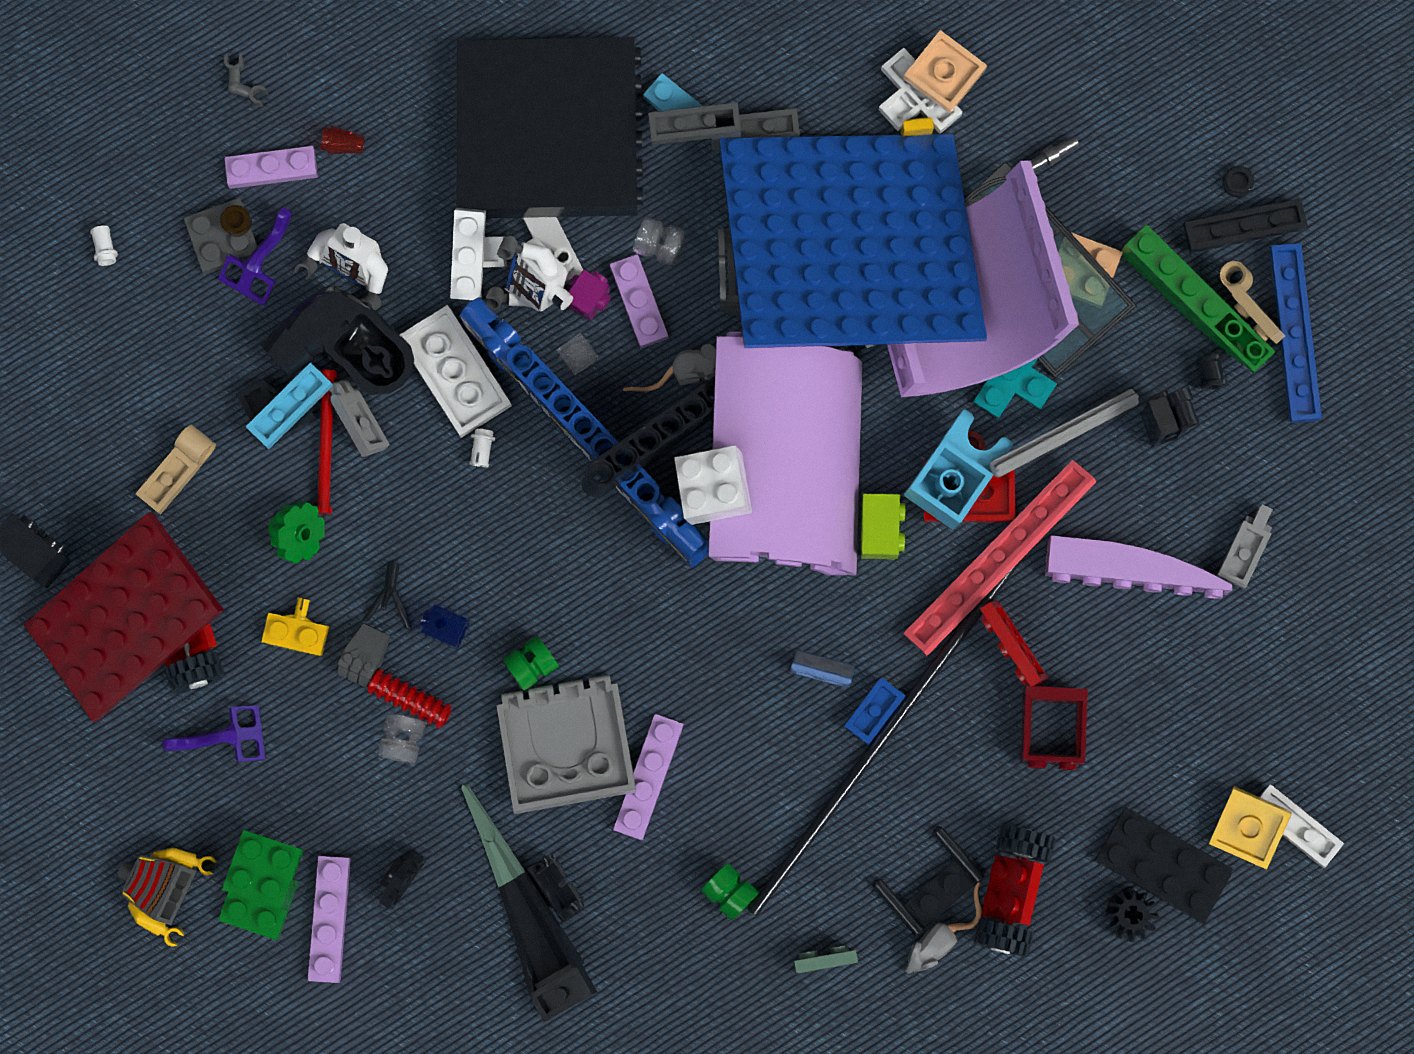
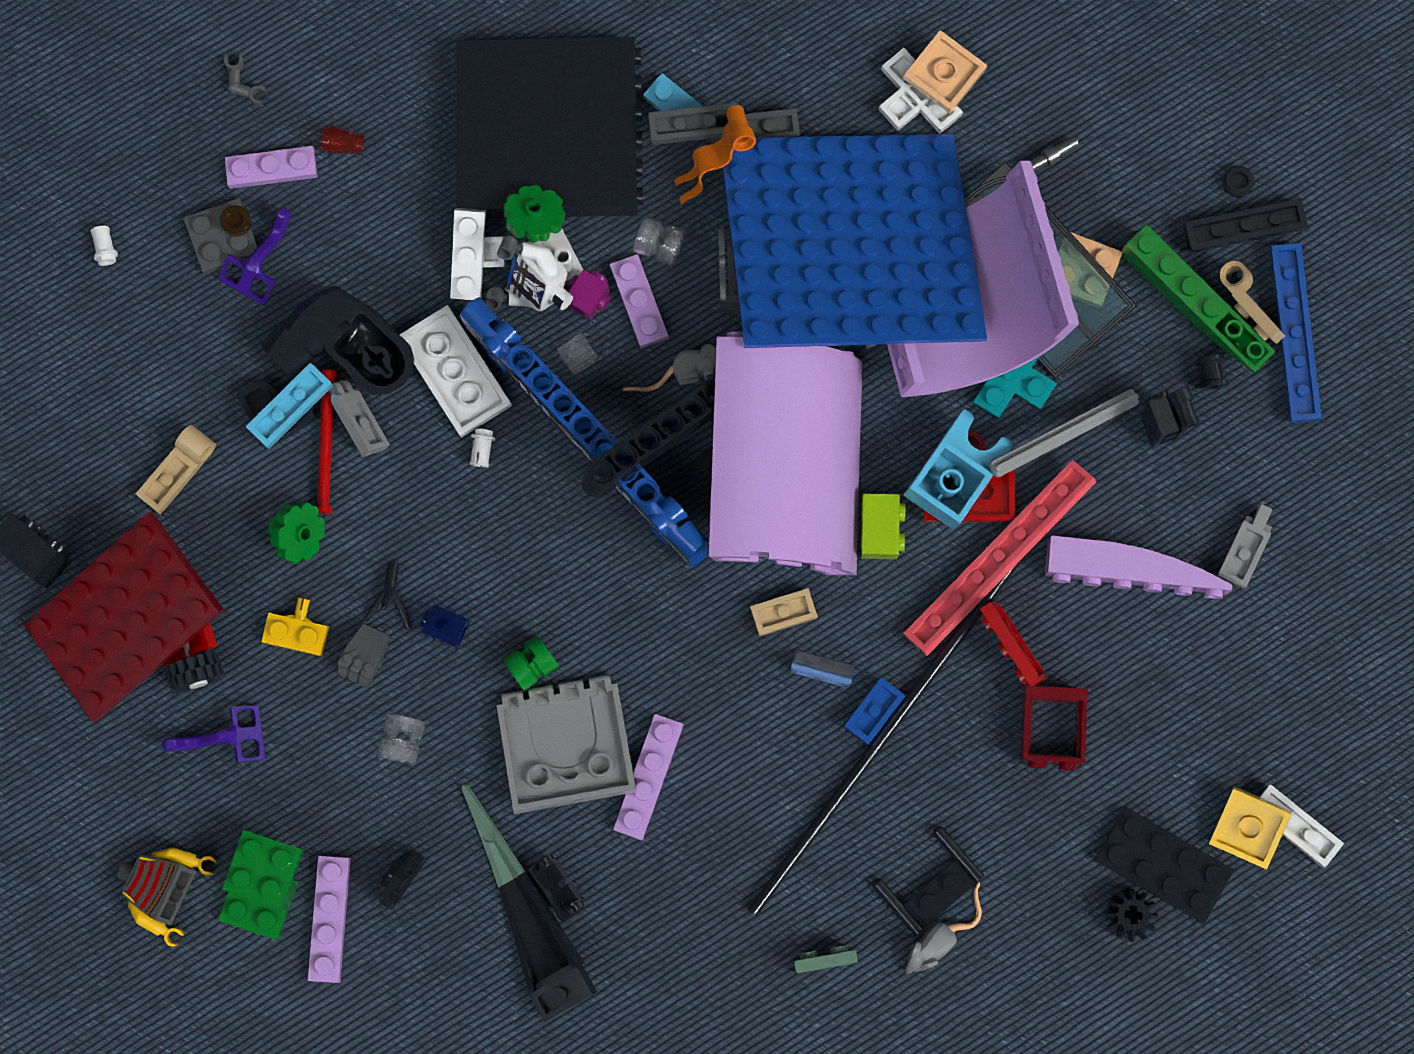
(351, 256): white torso -> none
(409, 698): red piece -> none
(534, 213): none -> green plant
(713, 485): white brick -> none
(729, 891): green wheel -> none
(736, 136): none -> orange flag
(783, 612): none -> tan plate
(916, 127): yellow tile -> none
(1013, 890): plate -> none

